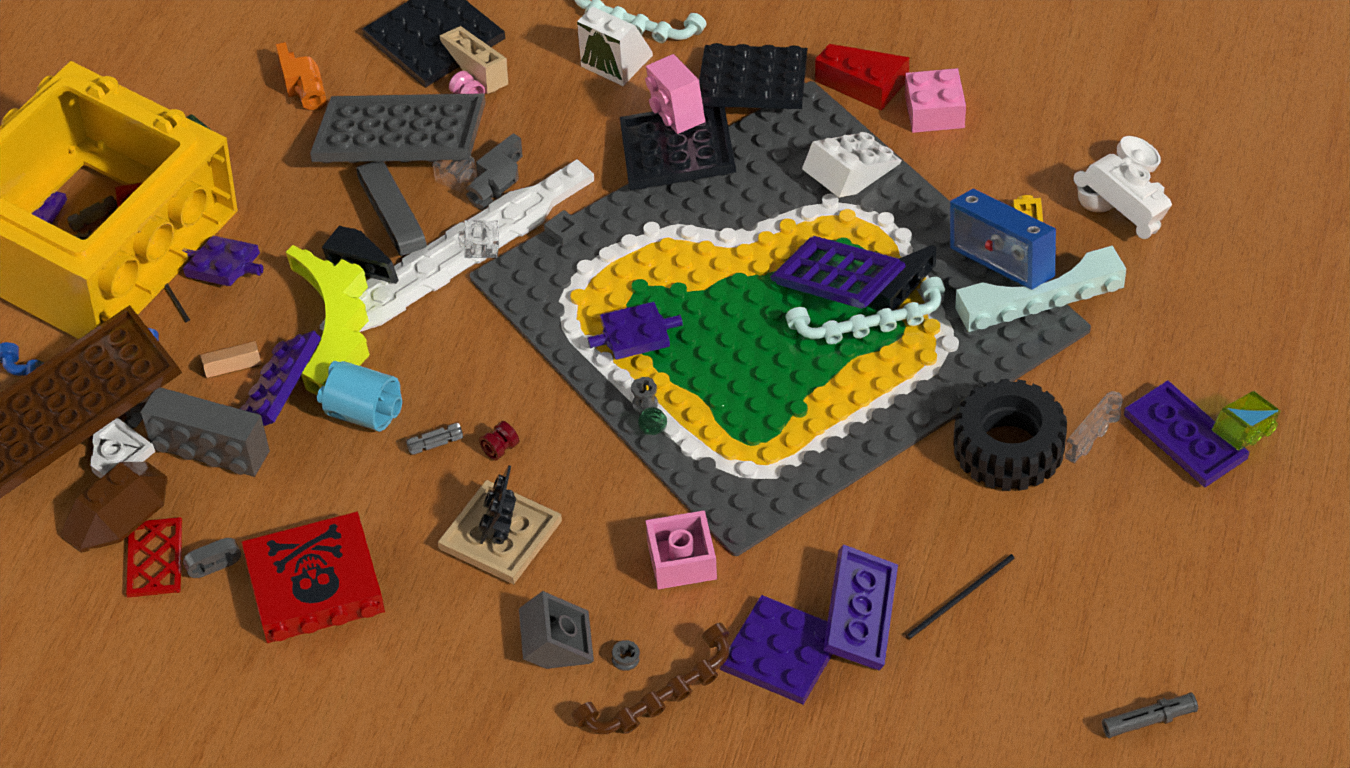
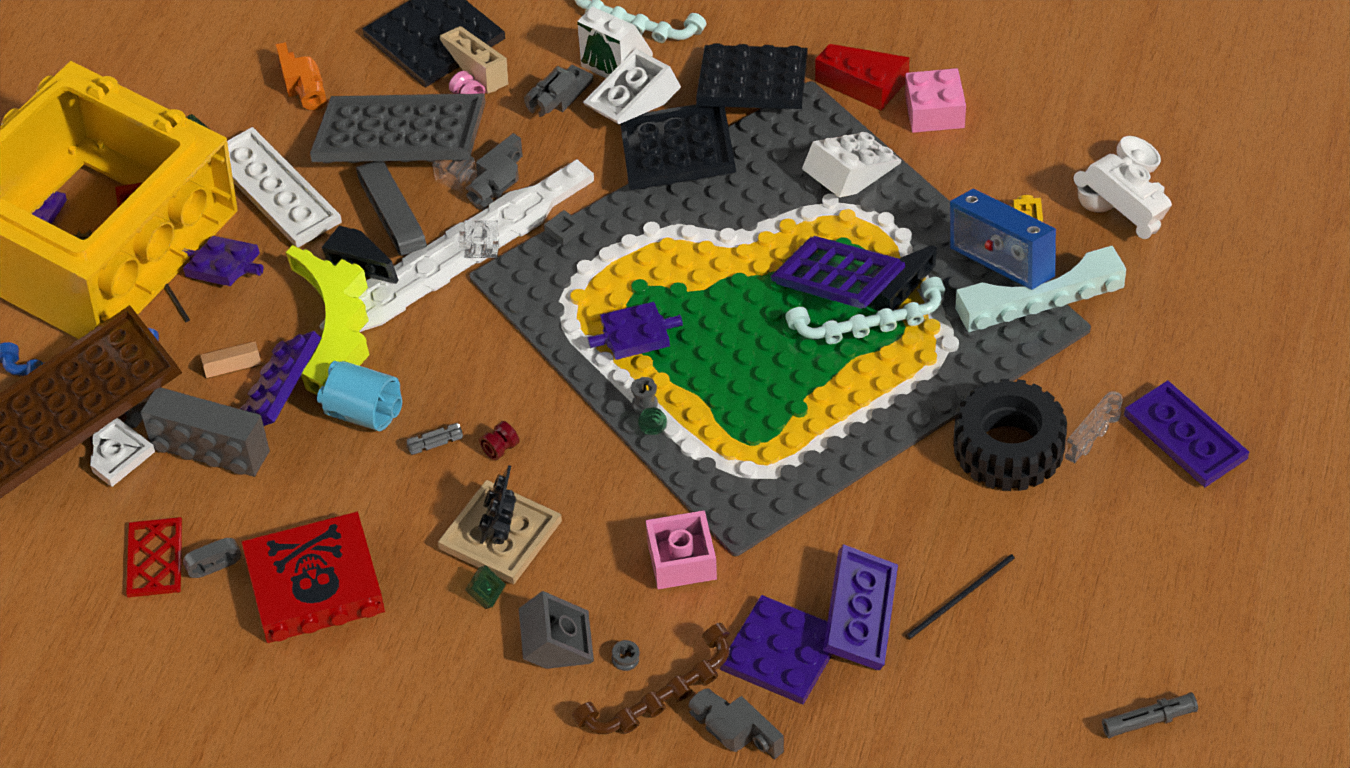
(92, 213): dark grey axle -> none
(115, 506): reddish brown wedge -> none
(279, 189): none -> white plate
(485, 587): none -> clear green plate
(558, 90): none -> dark grey plate
(634, 88): none -> white slope
(675, 94): bright pink brick -> none
(736, 723): none -> dark grey plate
(1246, 420): clear neon green brick -> none

